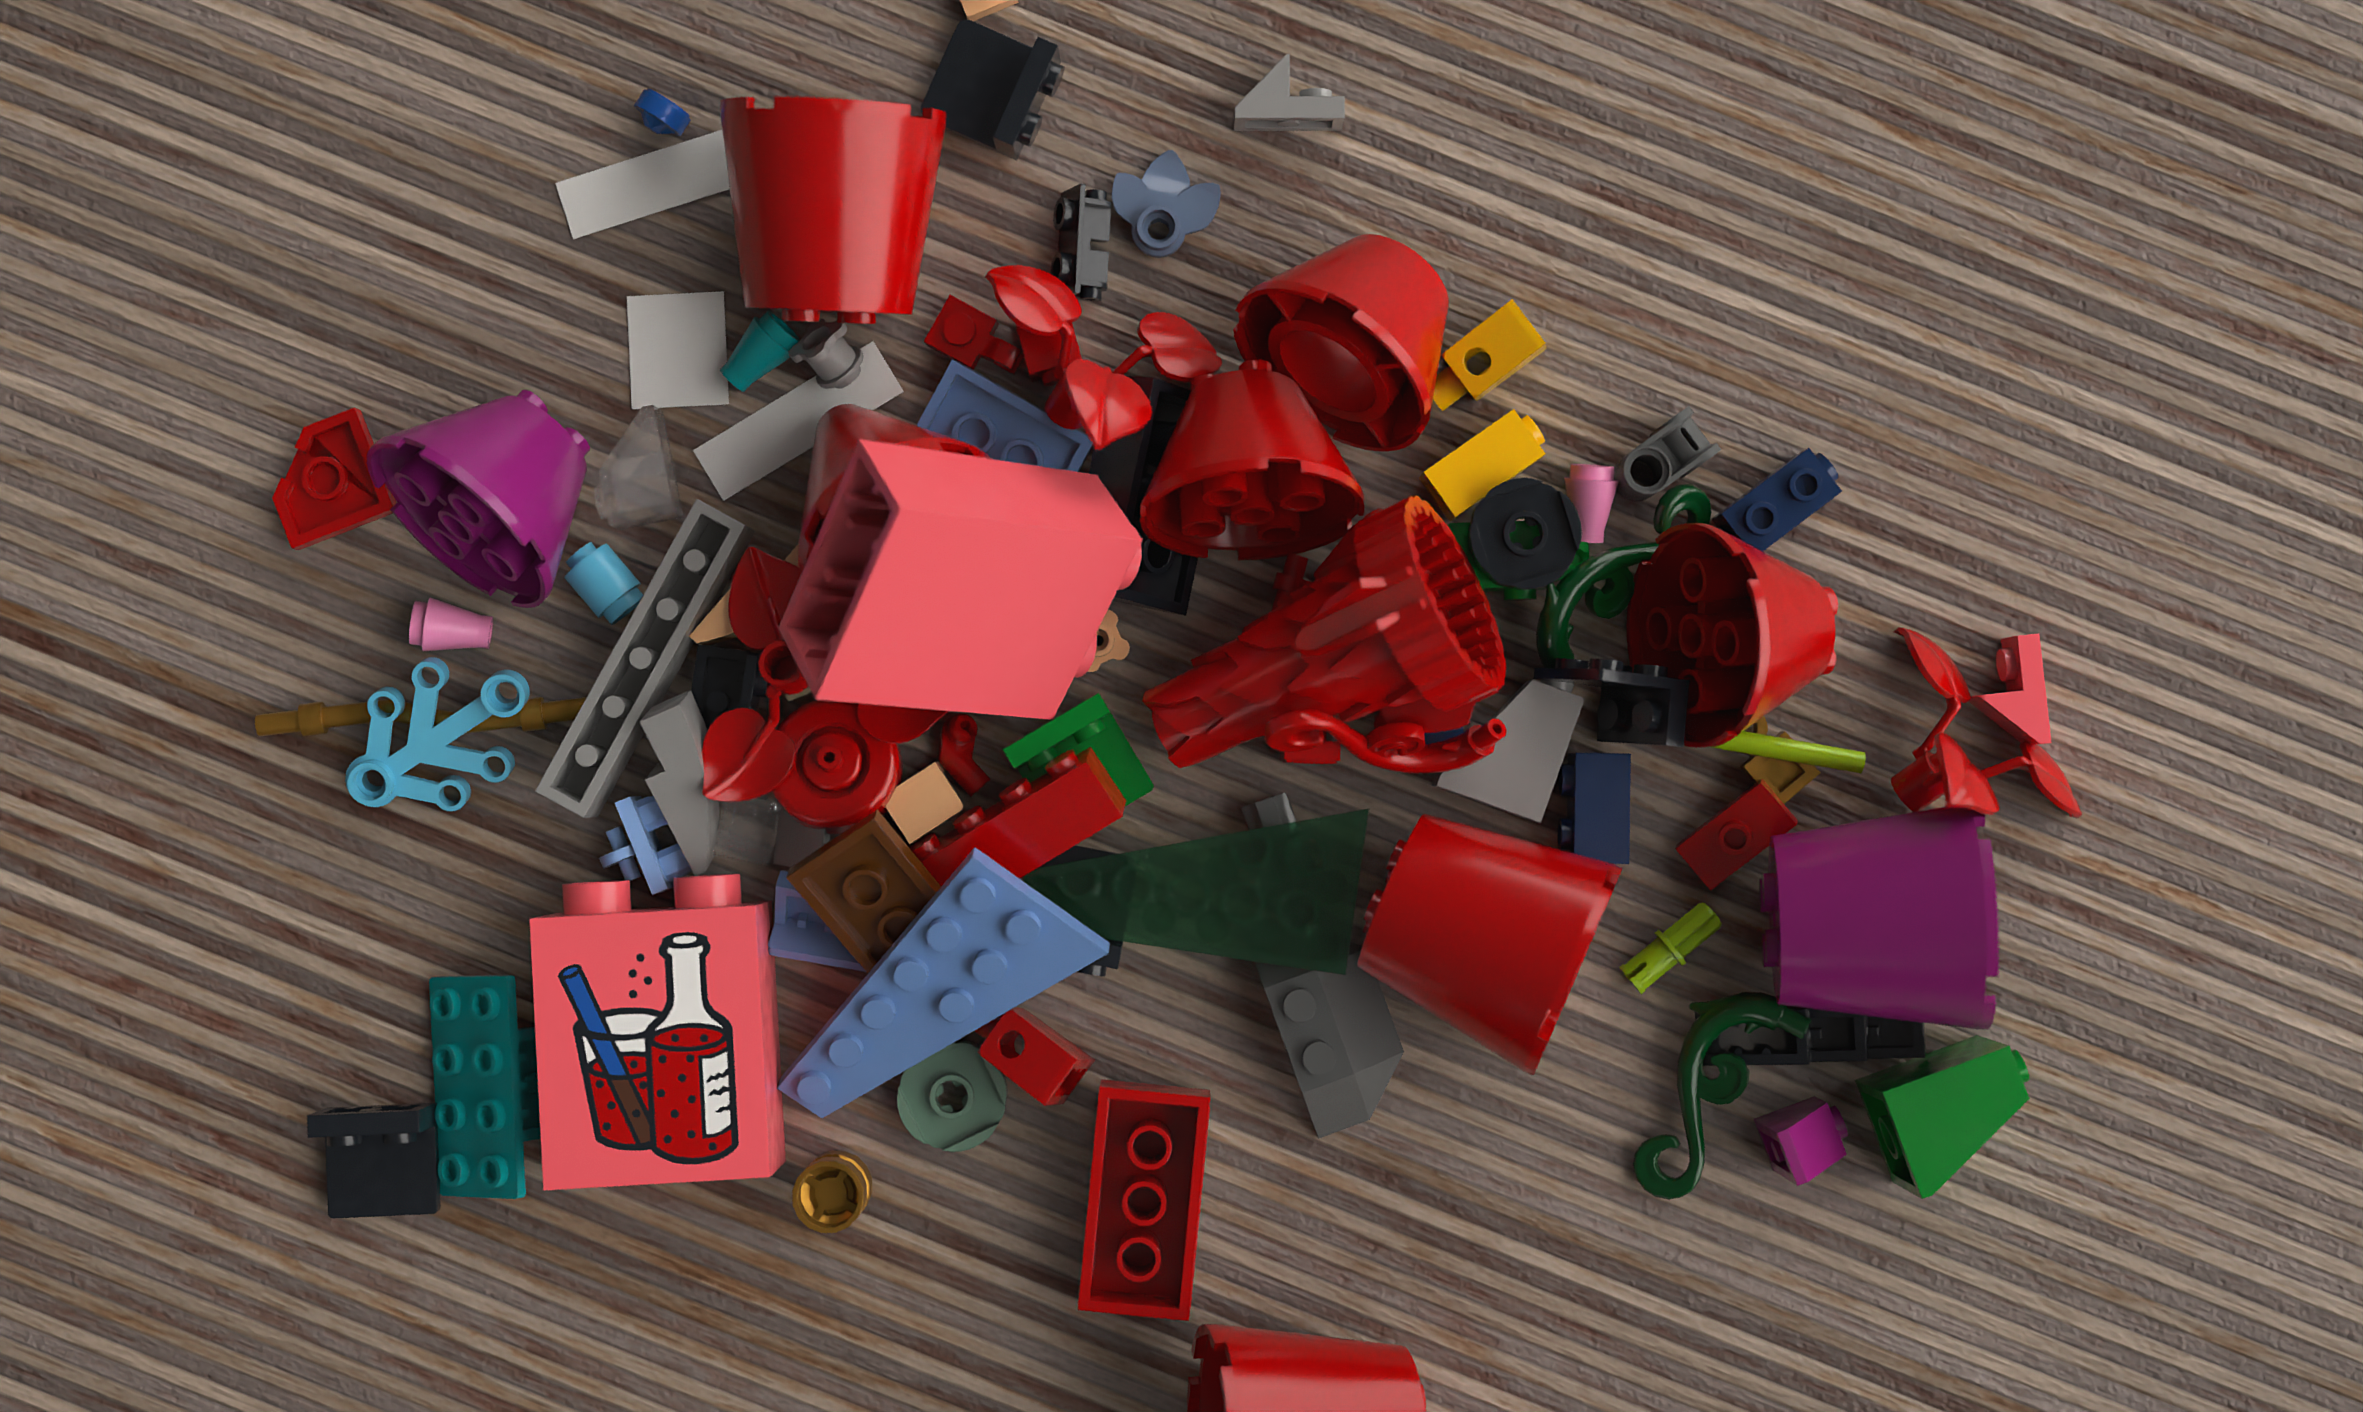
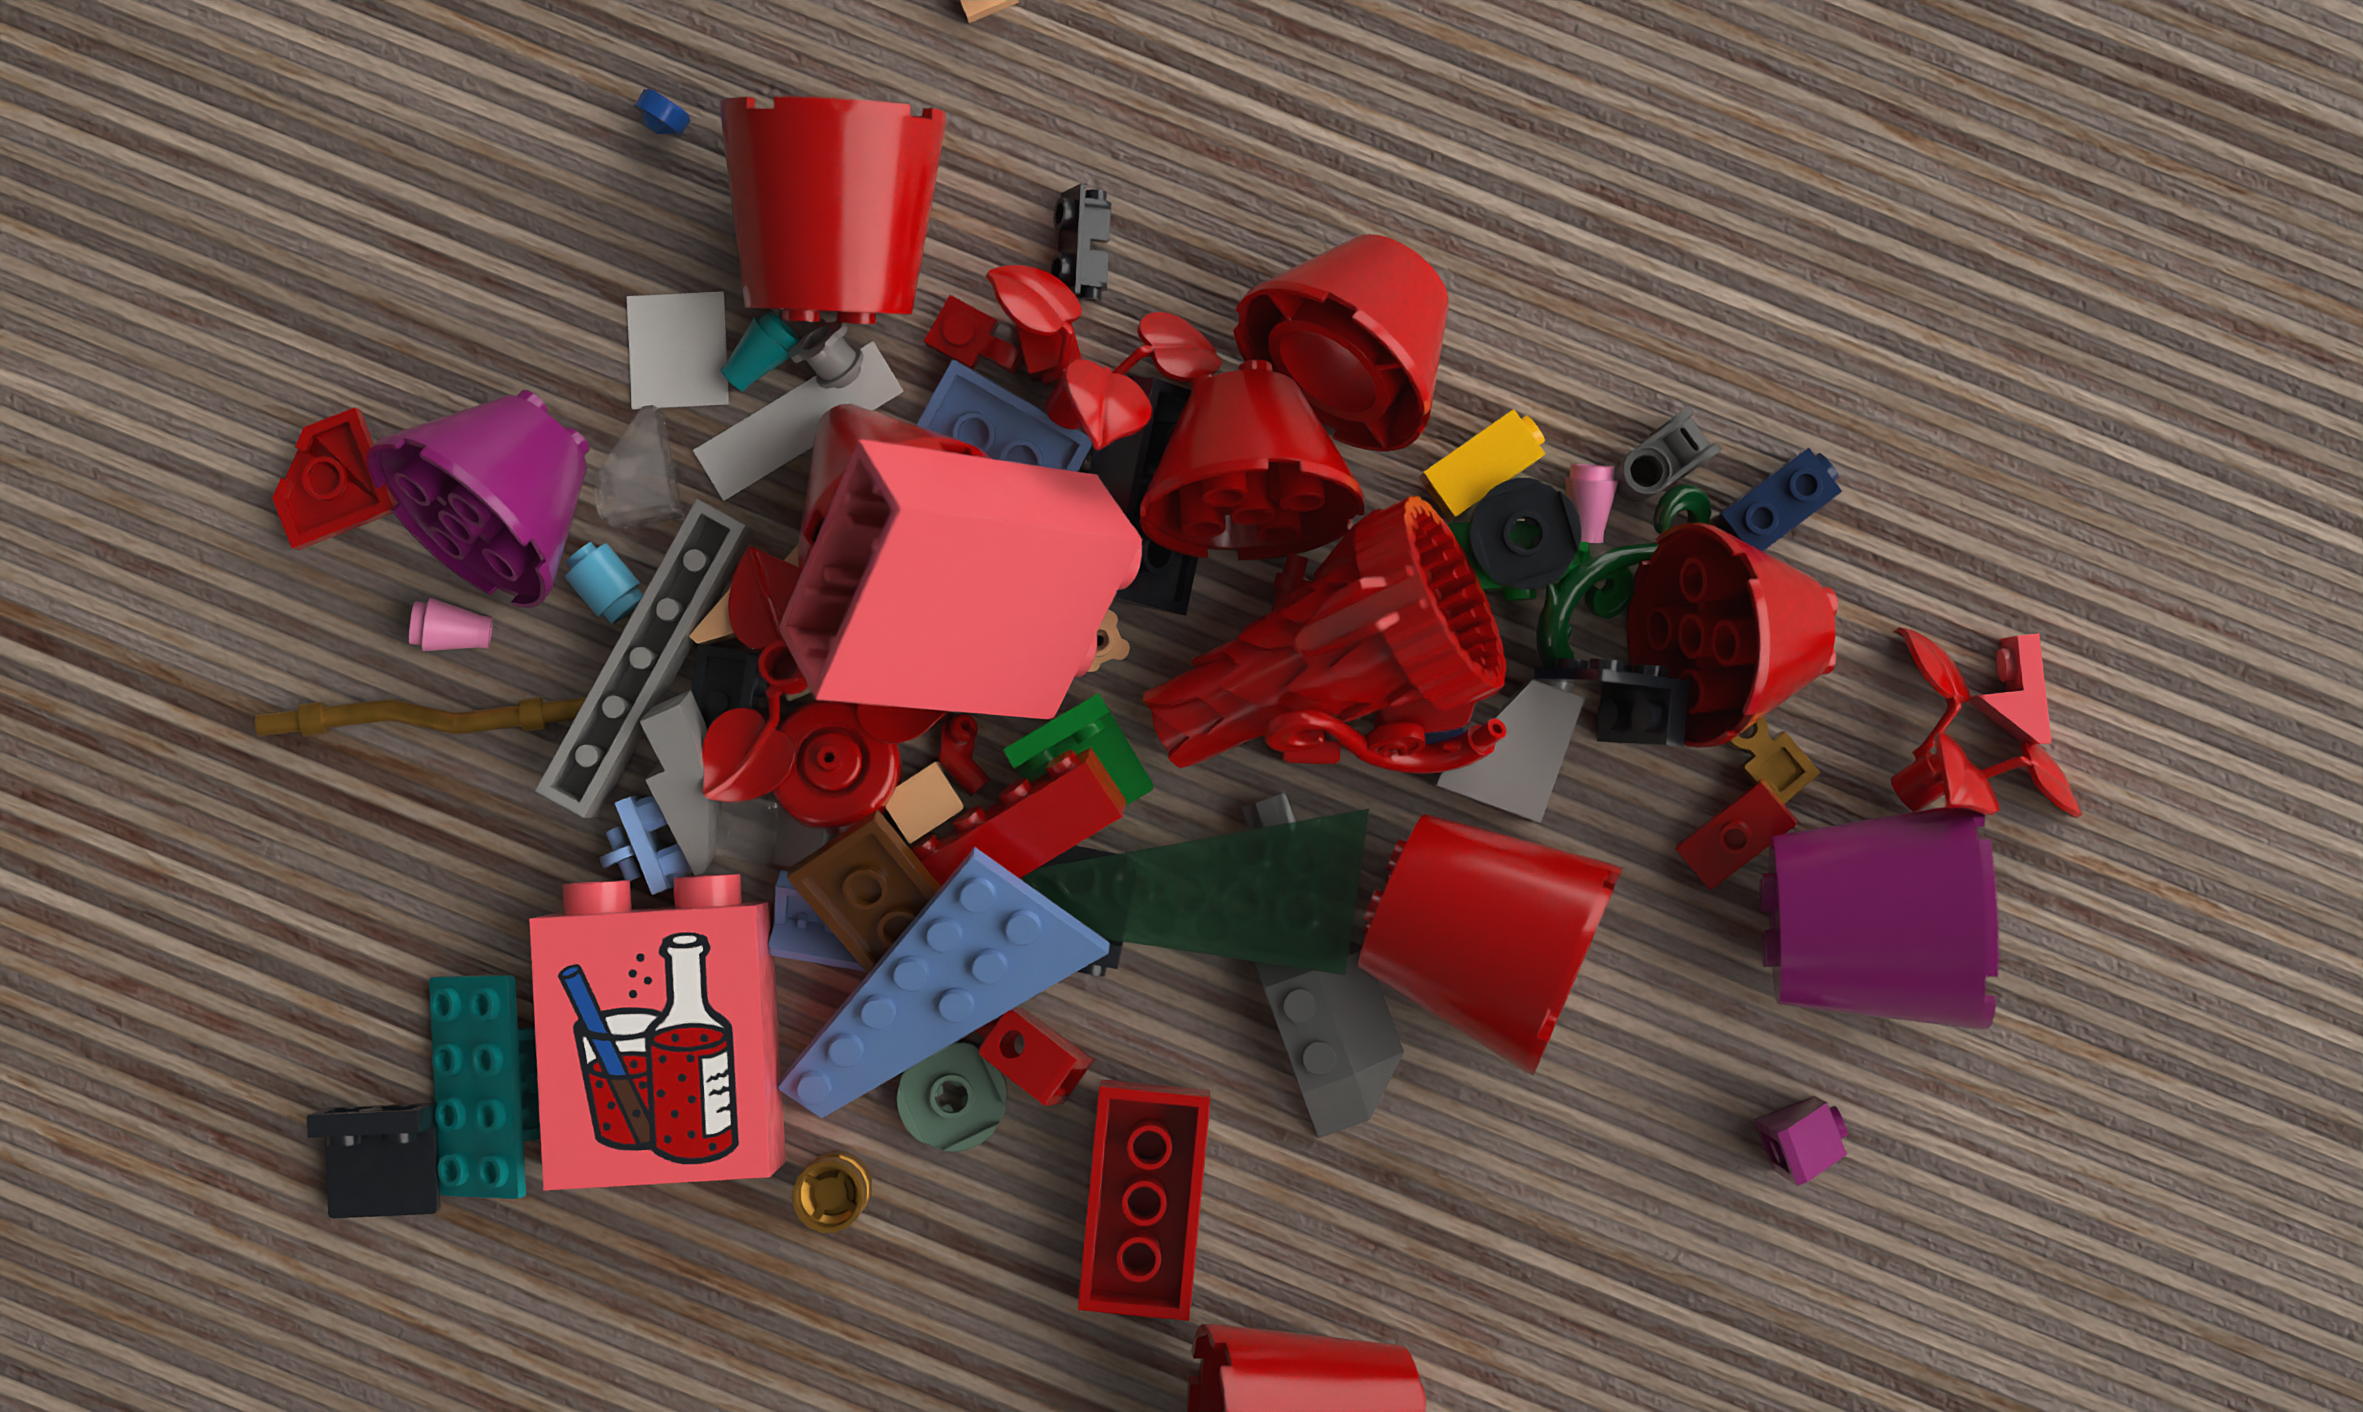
(430, 743): medium azure plant -> none
(645, 185): white sticker -> none
(994, 87): black bracket -> none
(1166, 198): sand blue plate -> none
(1273, 109): light grey slope -> none
(1504, 337): yellow torso -> none
(1596, 806): dark blue brick -> none
(1671, 947): lime axle -> none
(1715, 1017): dark green plant -> none
(1796, 751): lime bar -> none
(1828, 1039): black slope -> none
(1942, 1109): green slope -> none

